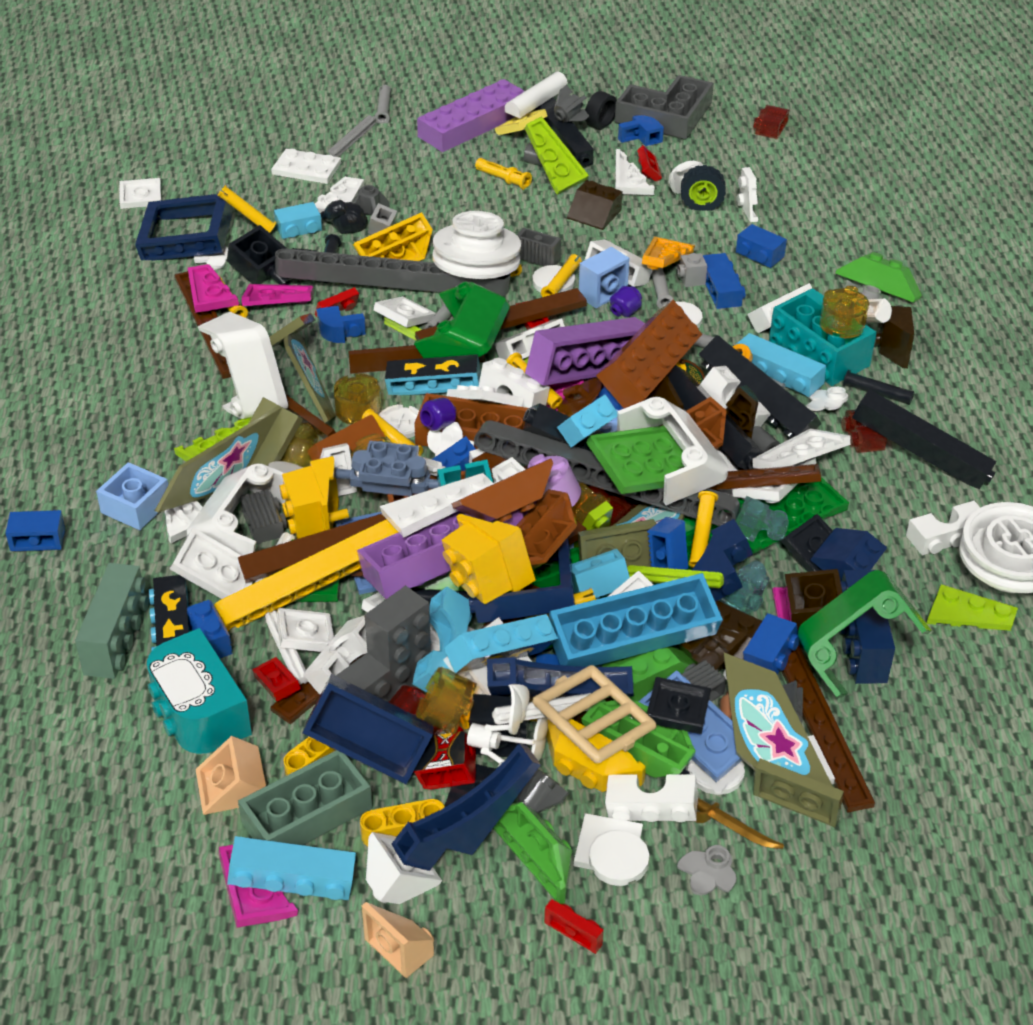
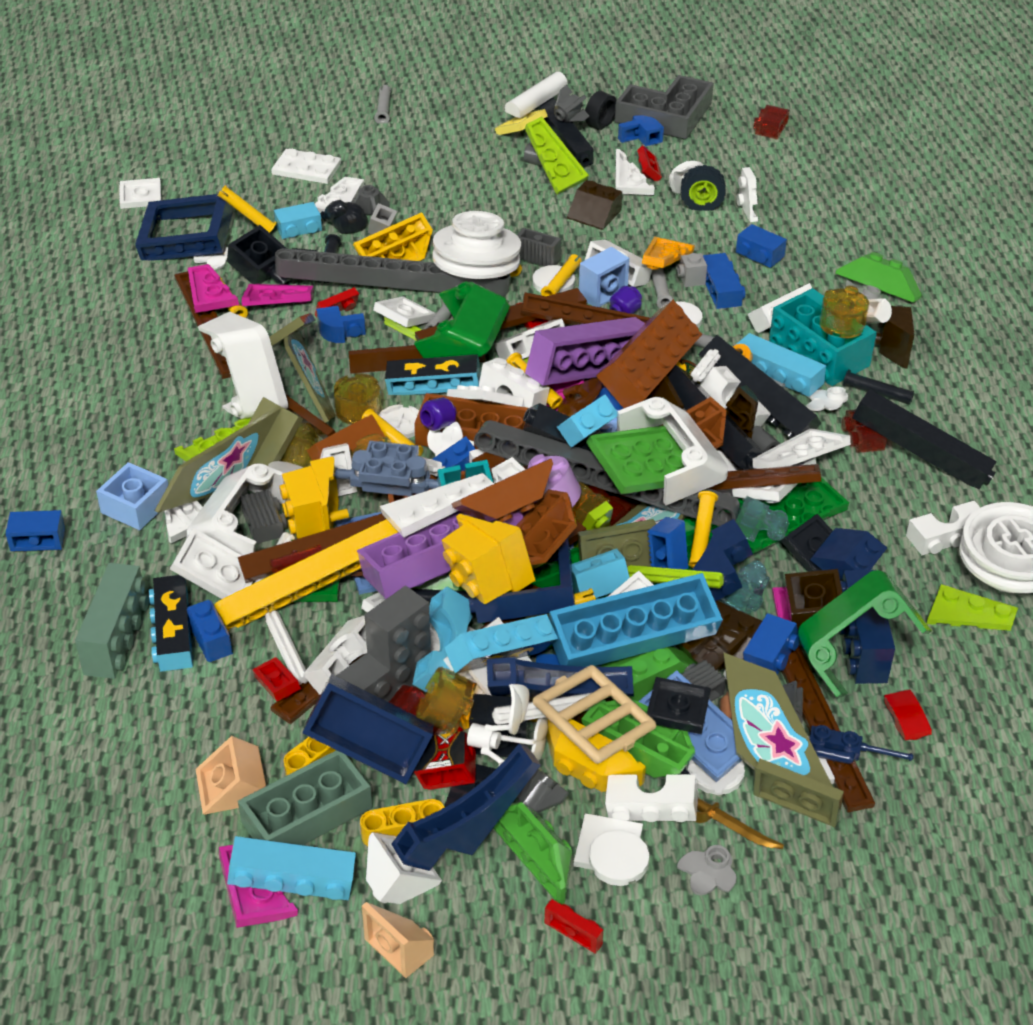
(196, 694): teal brick -> none
(294, 557): none -> clear red pin
(304, 629): white tile -> none
(352, 136): light grey axle -> none
(467, 116): medium lavender brick -> none
(510, 175): yellow pin -> none
(570, 312): none -> reddish brown tile
(705, 365): none -> white axle
(845, 746): none -> dark blue piece
(908, 715): none -> red slope

